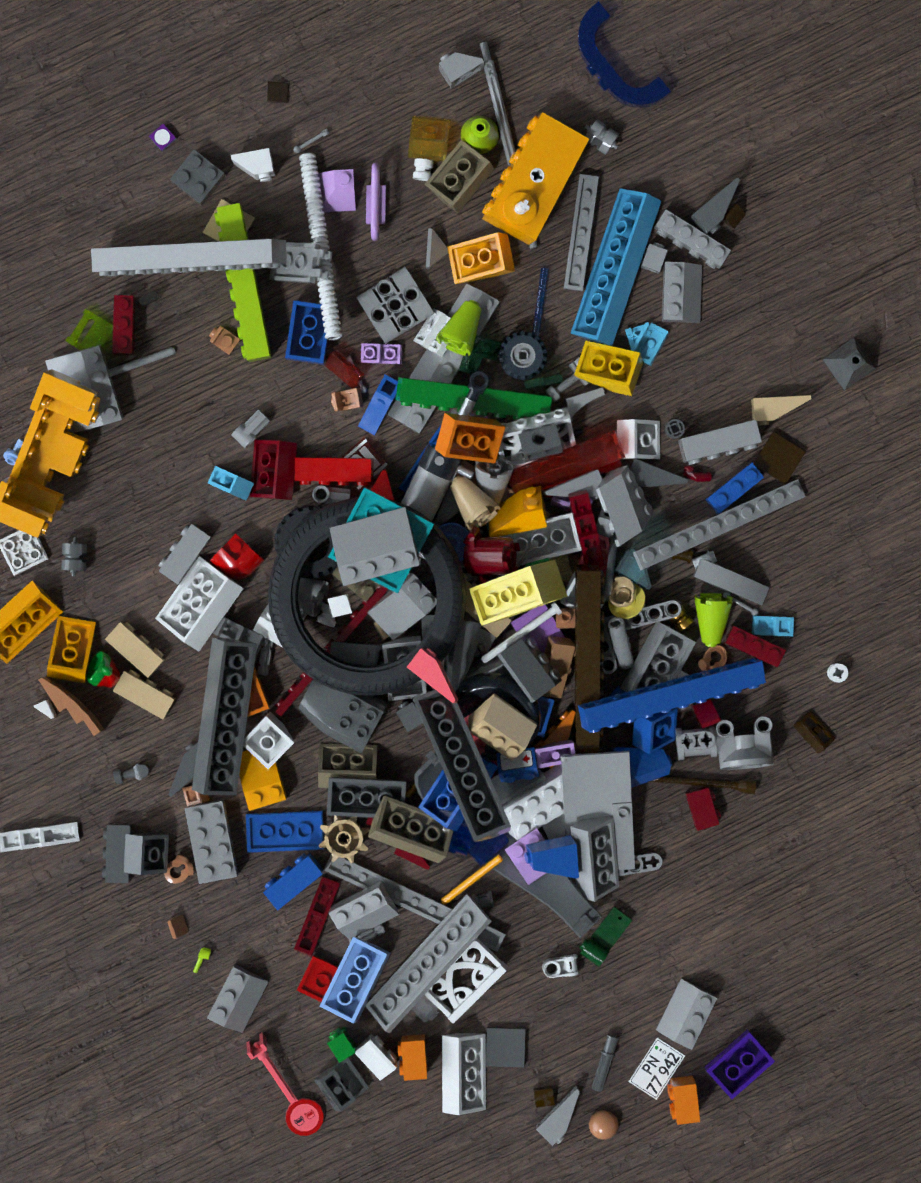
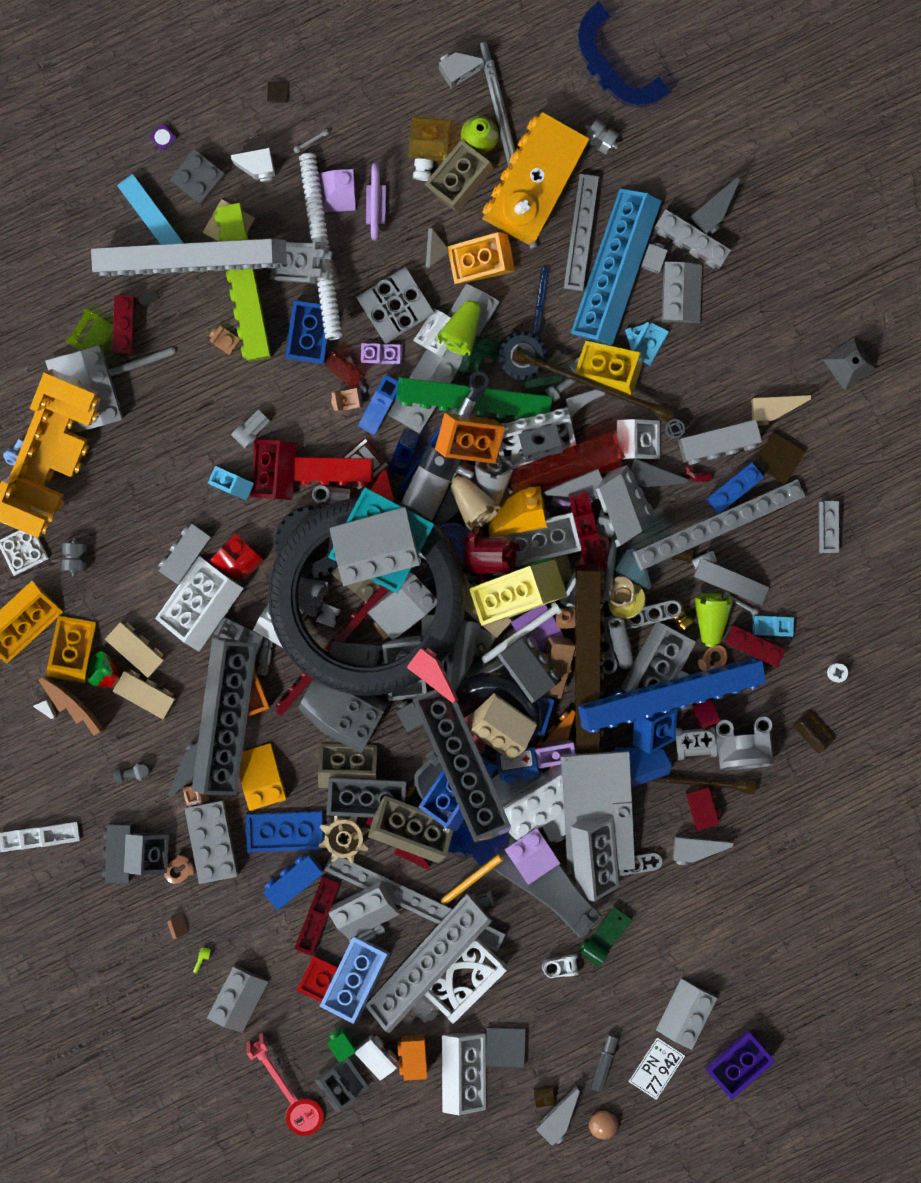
(148, 211): none -> medium azure beam
(268, 740): white slope -> none
(340, 605): white slope -> none
(405, 452): none -> clear blue slope
(554, 856): blue slope -> none
(662, 411): none -> dark brown hose
(684, 1100): orange brick -> none
(693, 849): none -> light grey slope
(734, 216): dark brown slope -> none
(829, 526): none -> light grey hinge

